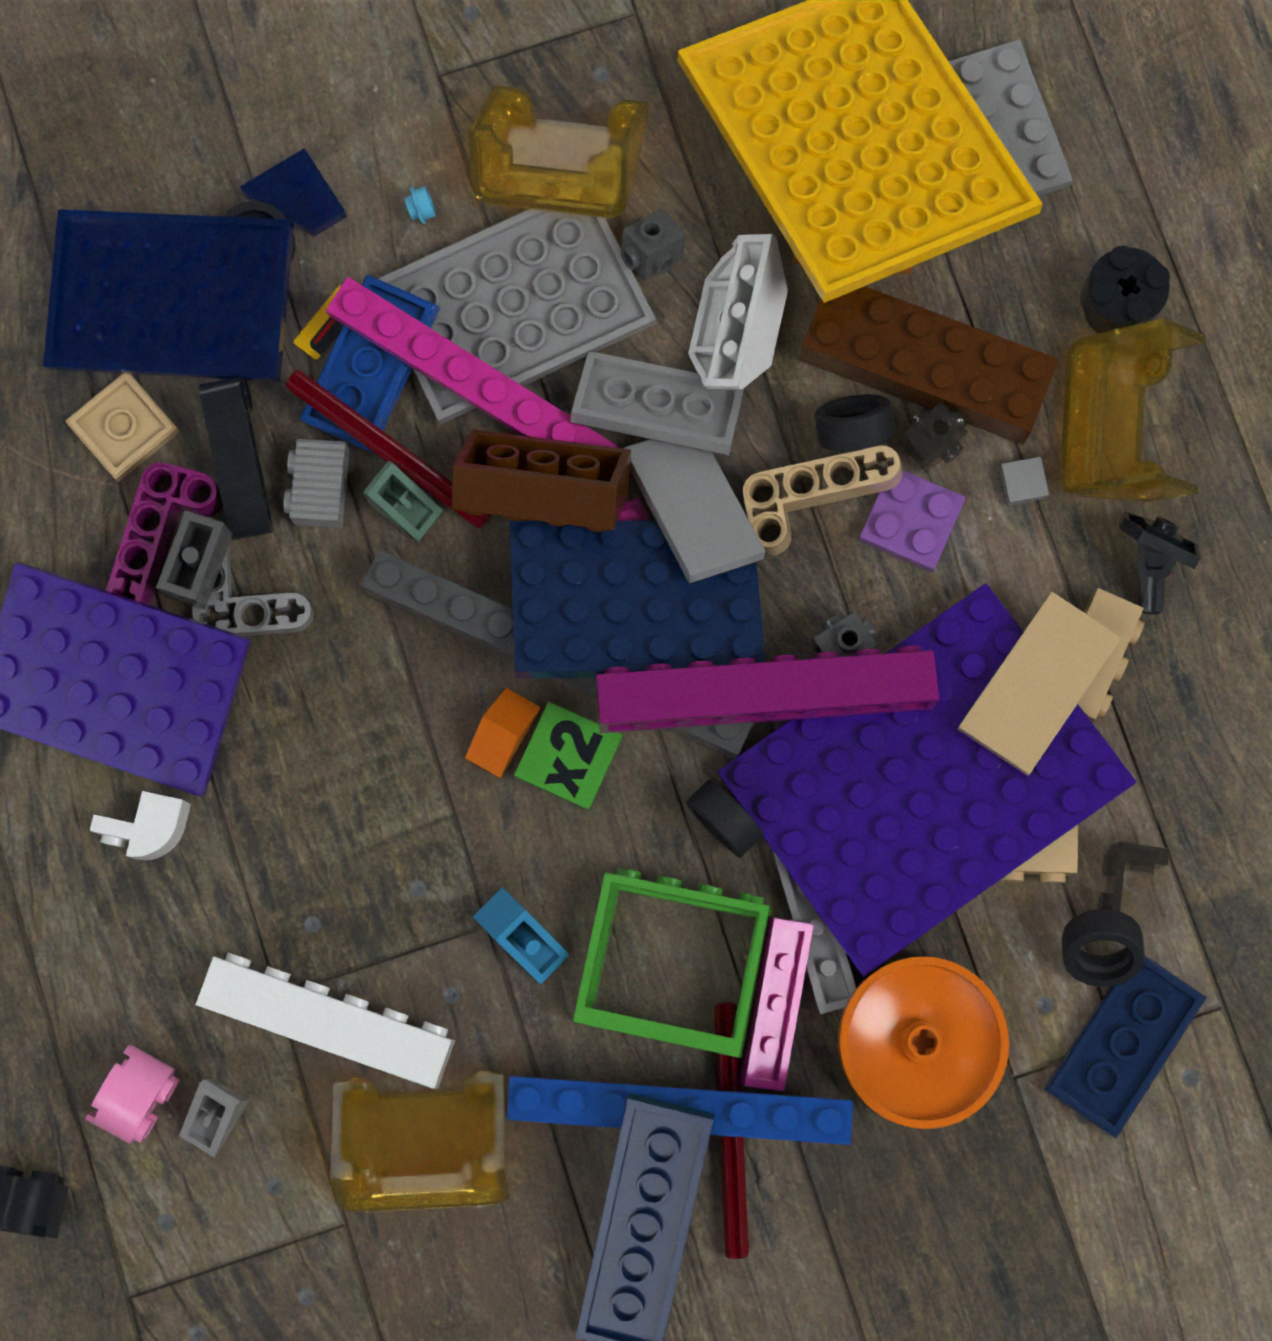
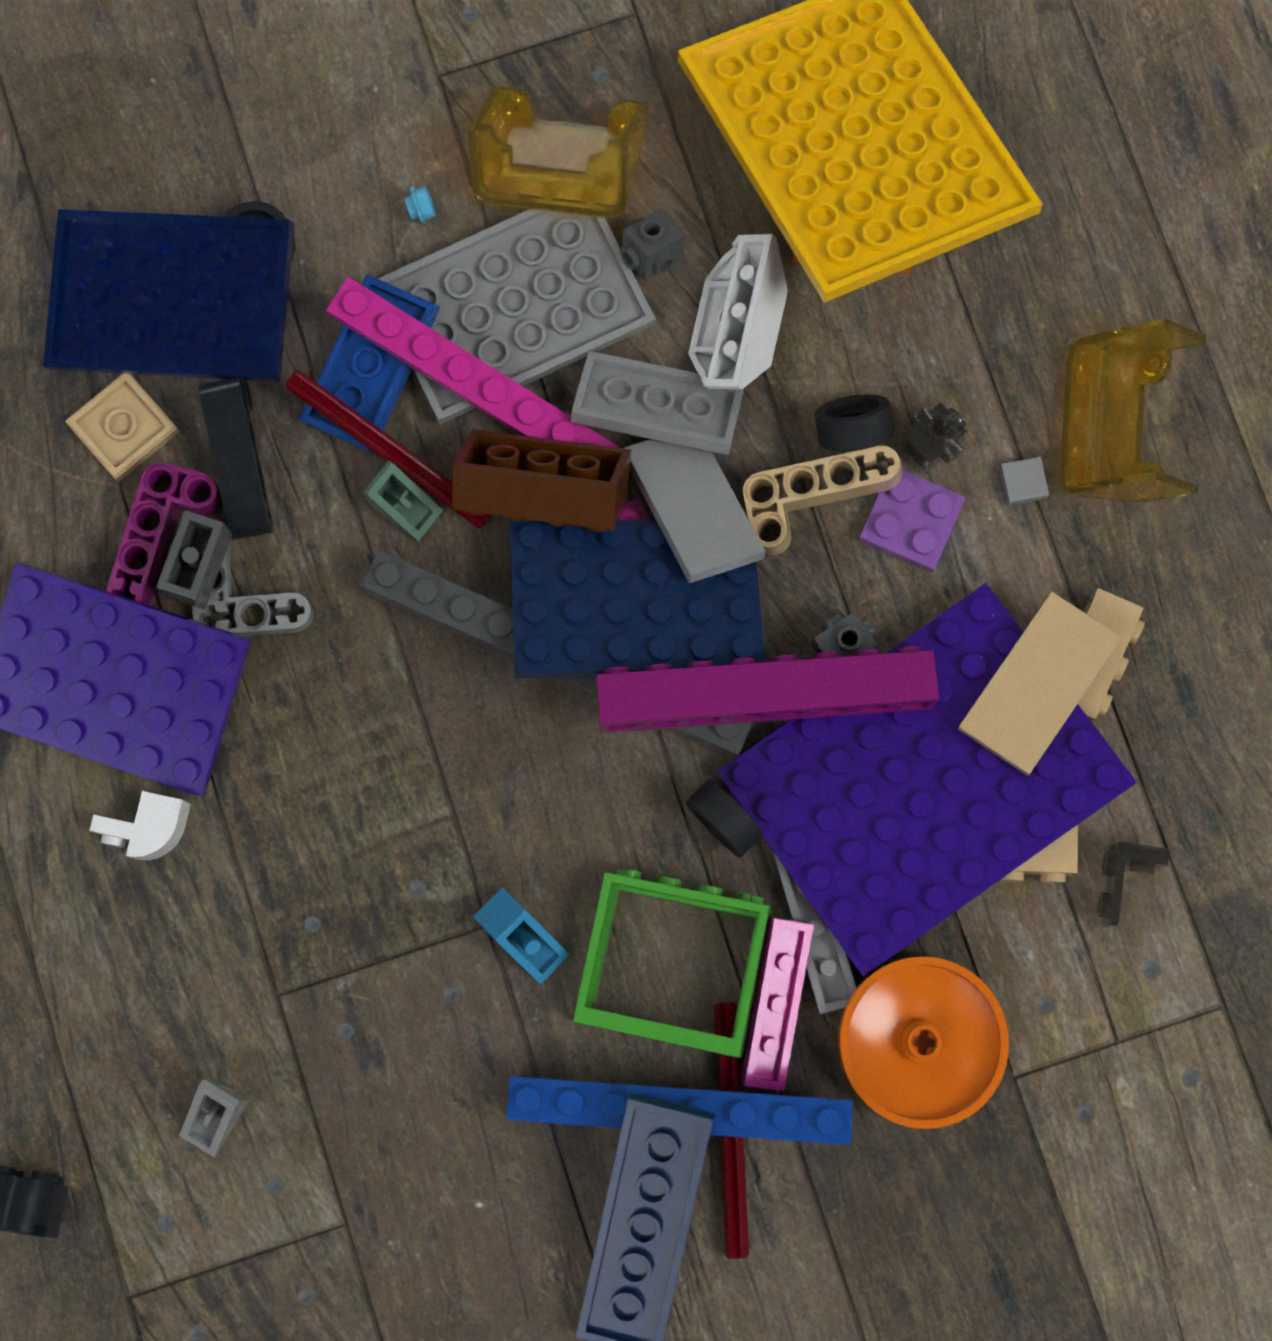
(131, 1095): bright pink brick -> none
(298, 192): clear blue wing -> none
(318, 483): light grey brick -> none
(319, 331): sticker -> none
(326, 1022): white brick -> none
(420, 1146): clear yellow windscreen -> none
(502, 732): orange slope -> none
(568, 756): bright green tile -> none
(930, 360): reddish brown brick -> none
(1012, 104): light grey plate -> none
(1107, 969): black tyre -> none
(1124, 1046): dark blue tile -> none
(1127, 271): black brick -> none
(1157, 554): black piece -> none

